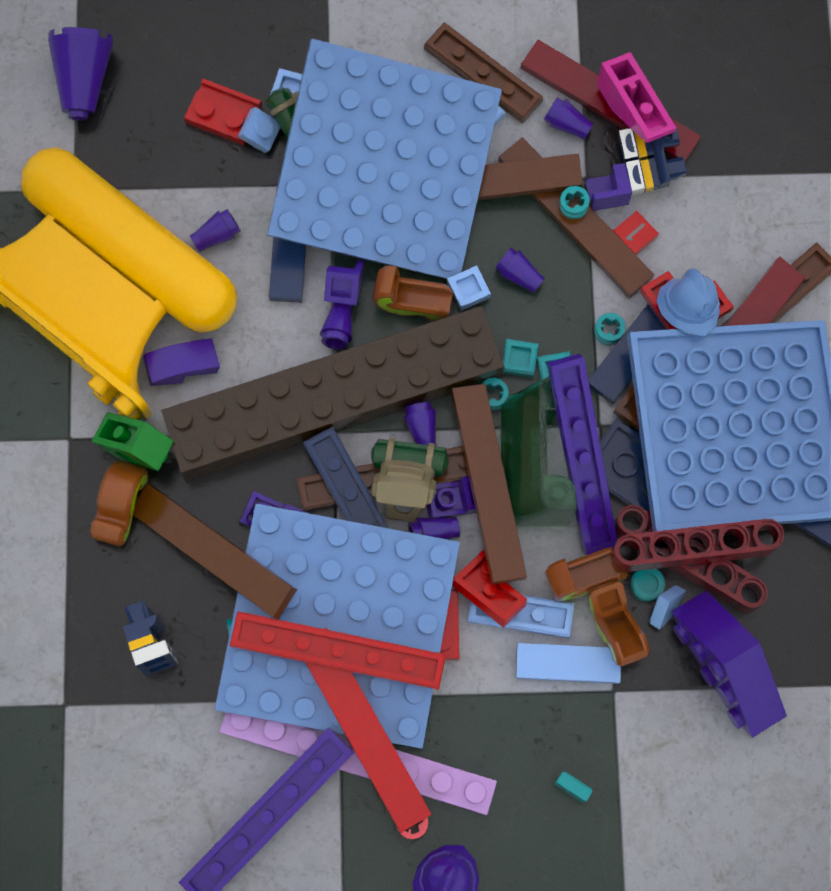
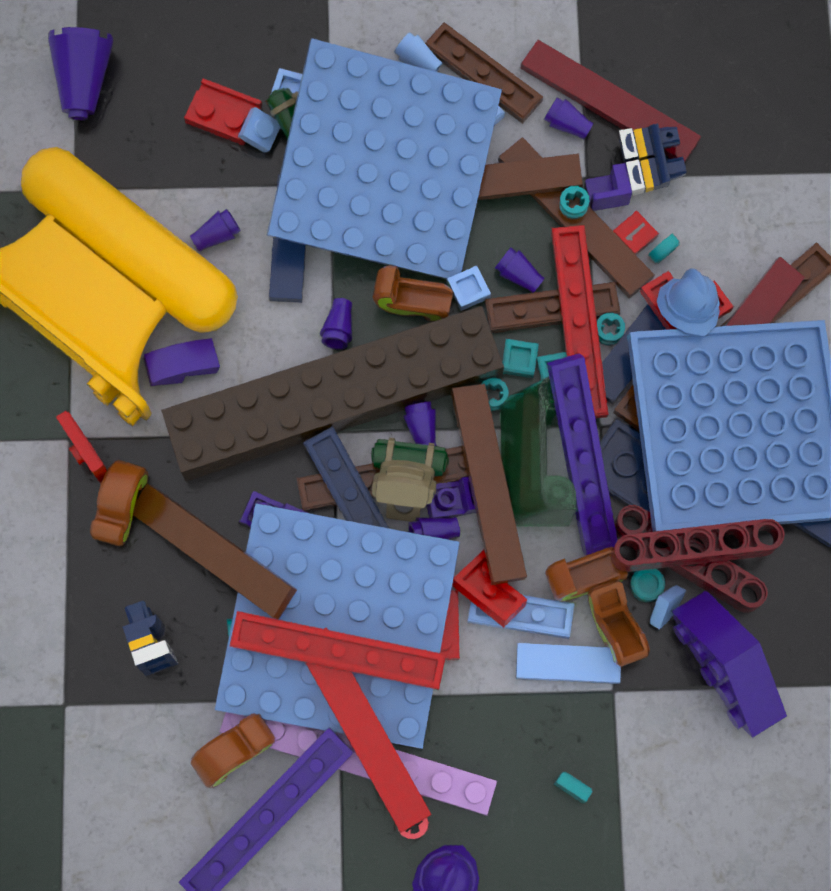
(82, 449): none -> red plate
(132, 441): green brick -> none
(232, 750): none -> dark orange animal
(344, 284): dark purple panel -> none
(415, 52): none -> light blue cone
(542, 308): none -> reddish brown tile
(578, 307): none -> red tile
(634, 98): dark pink slope -> none
(665, 248): none -> teal tile

